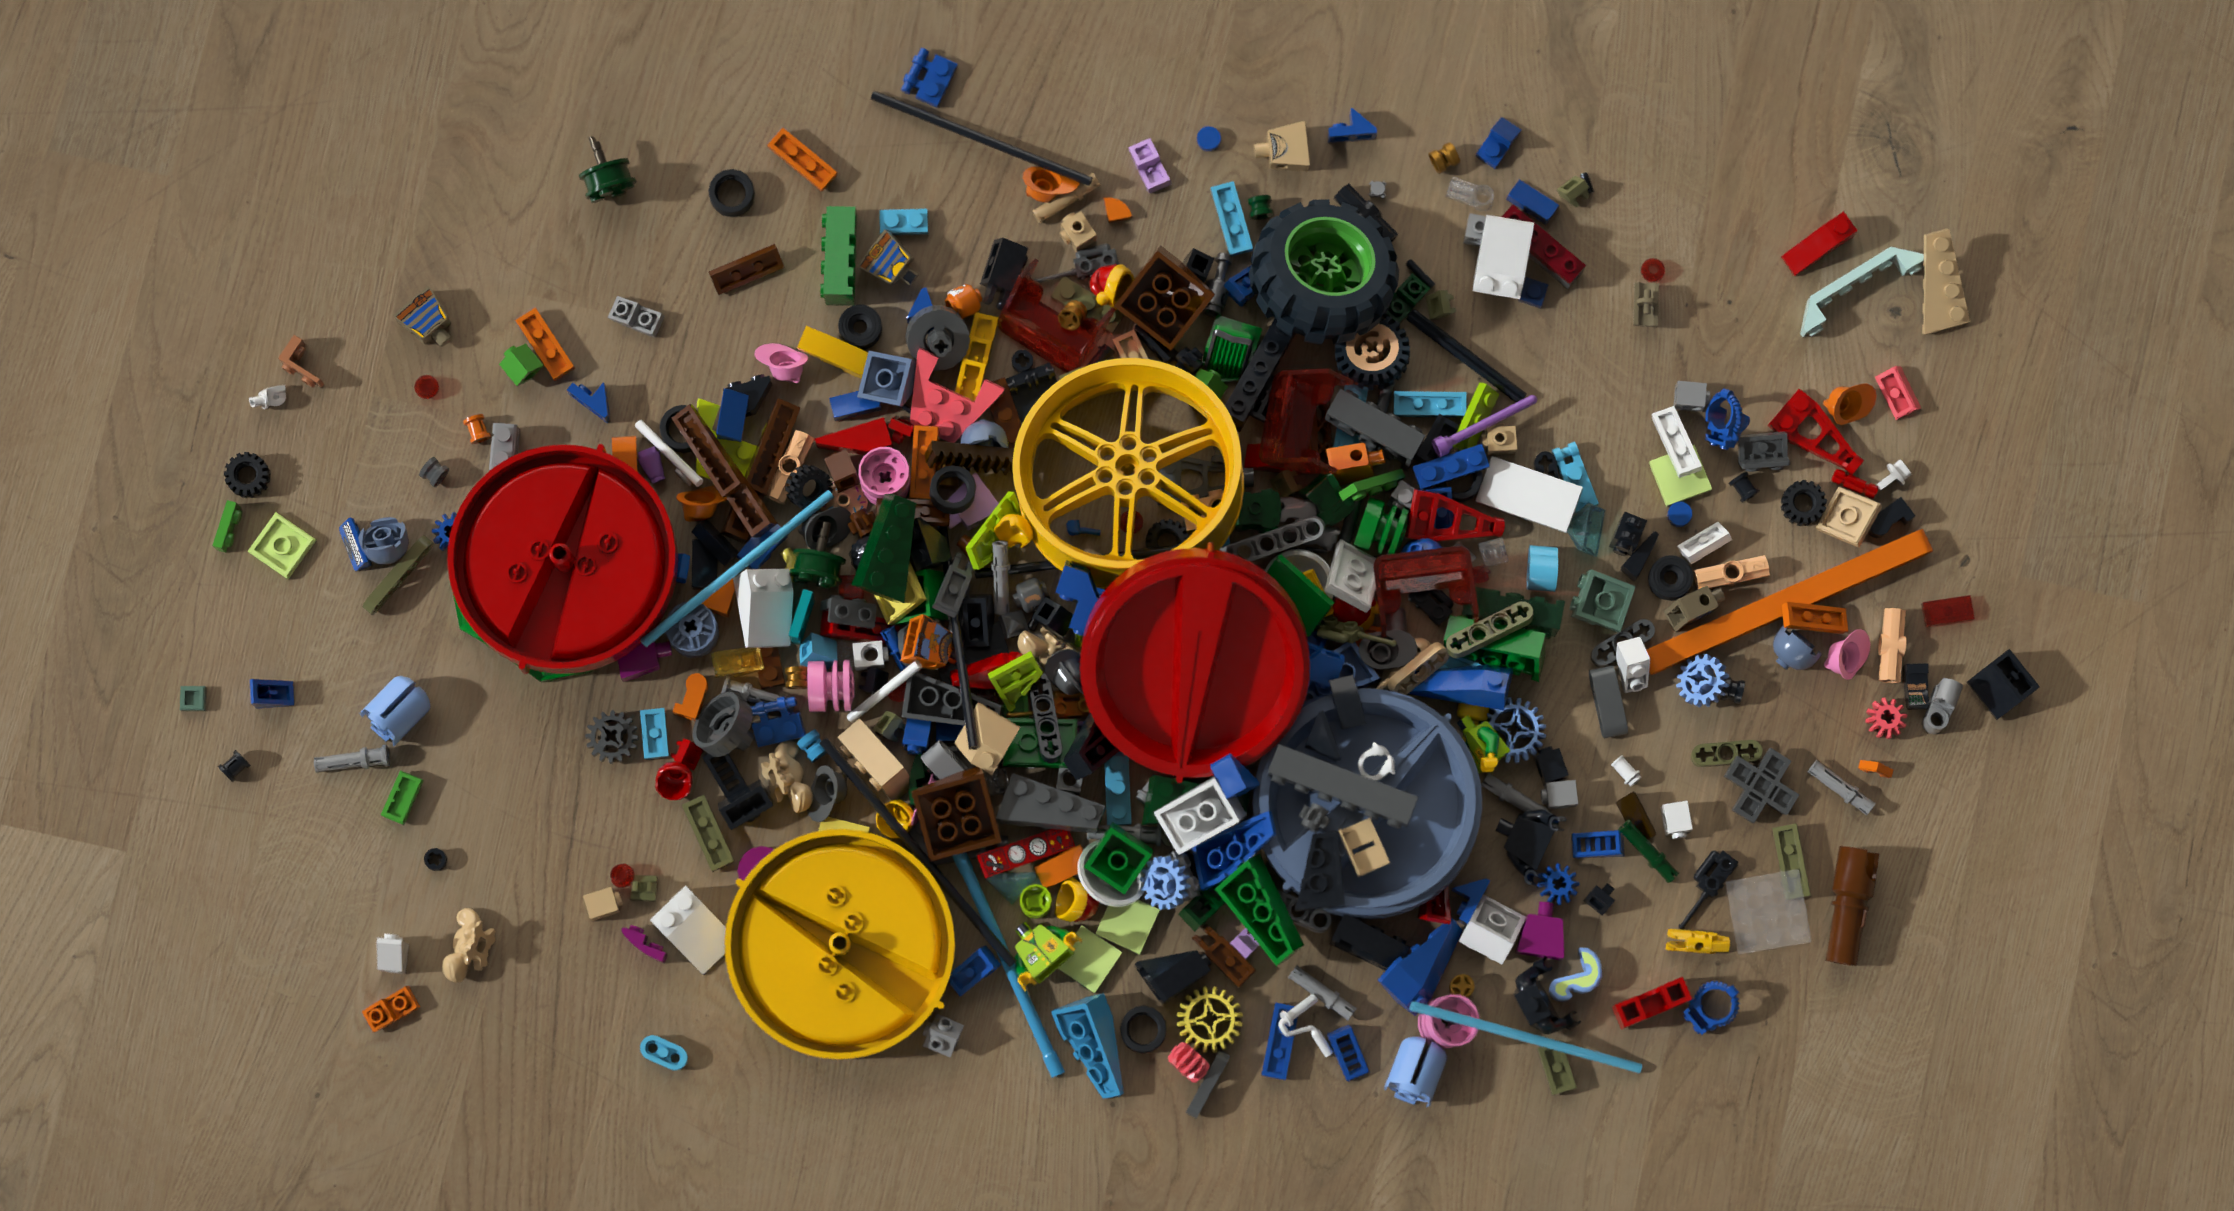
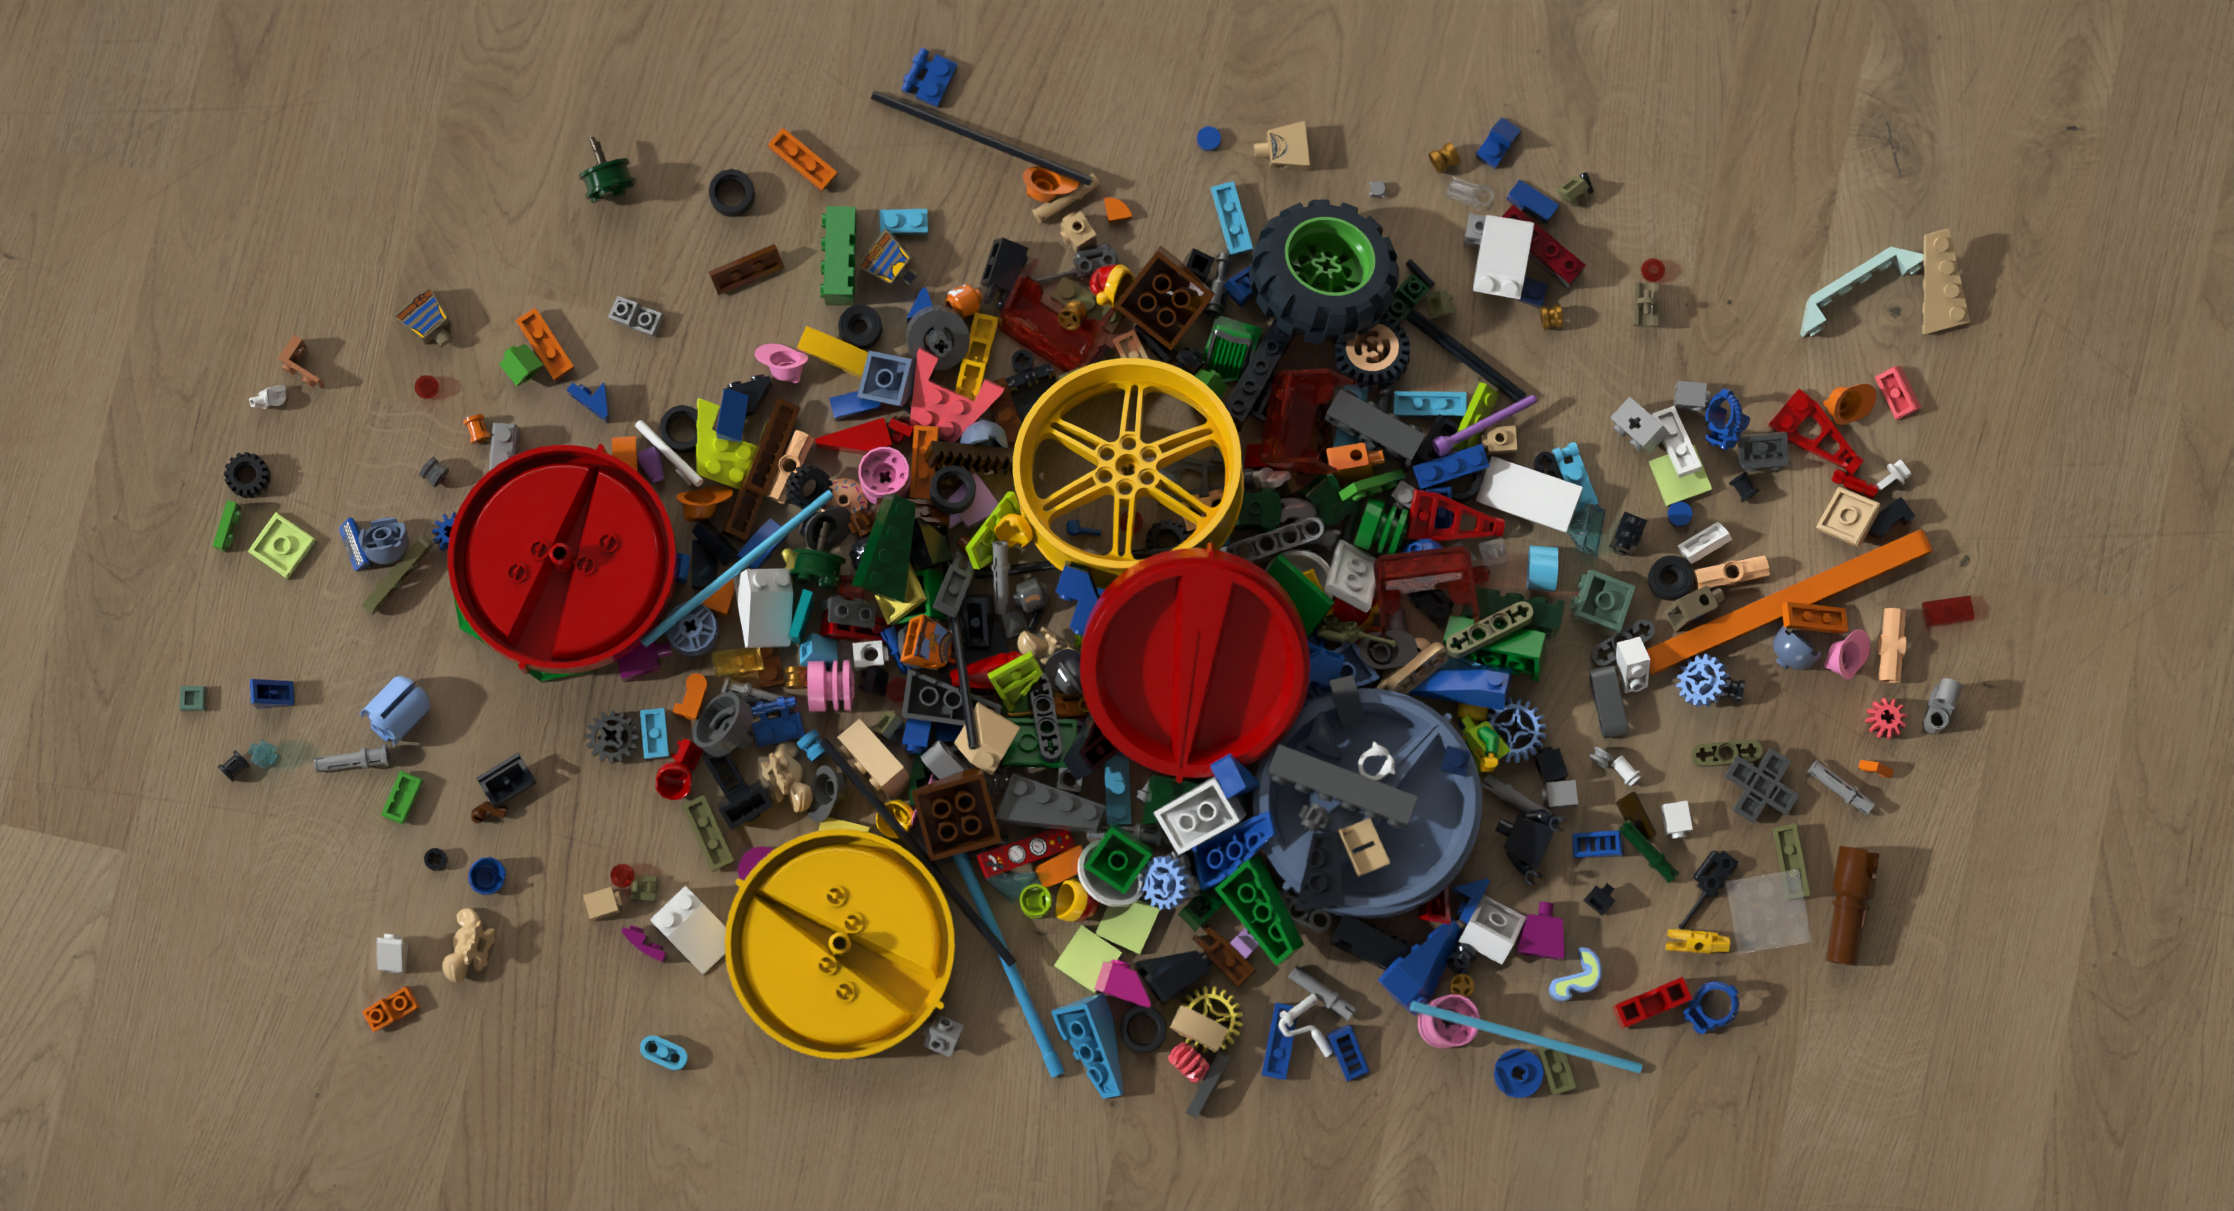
(263, 754): none -> clear light blue gear
(486, 810): none -> reddish brown arm
(487, 876): none -> blue hair
(506, 780): none -> black hinge
(724, 472): reddish brown slope -> none
(842, 470): reddish brown brick -> none
(884, 691): white bar -> none
(973, 970): blue plate -> none
(1042, 952): torso -> none
(1053, 616): black brick -> none
(1121, 982): none -> dark pink slope
(1149, 165): lavender slope -> none
(1199, 1027): none -> tan slope
(1260, 207): dark green wheel -> none
(1267, 478): none -> white piece
(1359, 130): blue slope -> none
(1365, 208): black piece -> none
(1405, 1065): light blue cylinder -> none
(1455, 761): none -> dark blue plate
(1461, 958): none -> black wheel
(1512, 1086): none -> blue plate
(1536, 1003): black torso -> none
(1551, 316): none -> pearl gold wheel
(1562, 892): blue gear -> none
(1601, 757): none -> light grey bush
(1636, 562): black slope -> none
(1650, 432): none -> light grey brick
(1813, 492): black tyre -> none
(1819, 243): red slope -> none
(1916, 686): black leg -> none
(2003, 684): black slope -> none

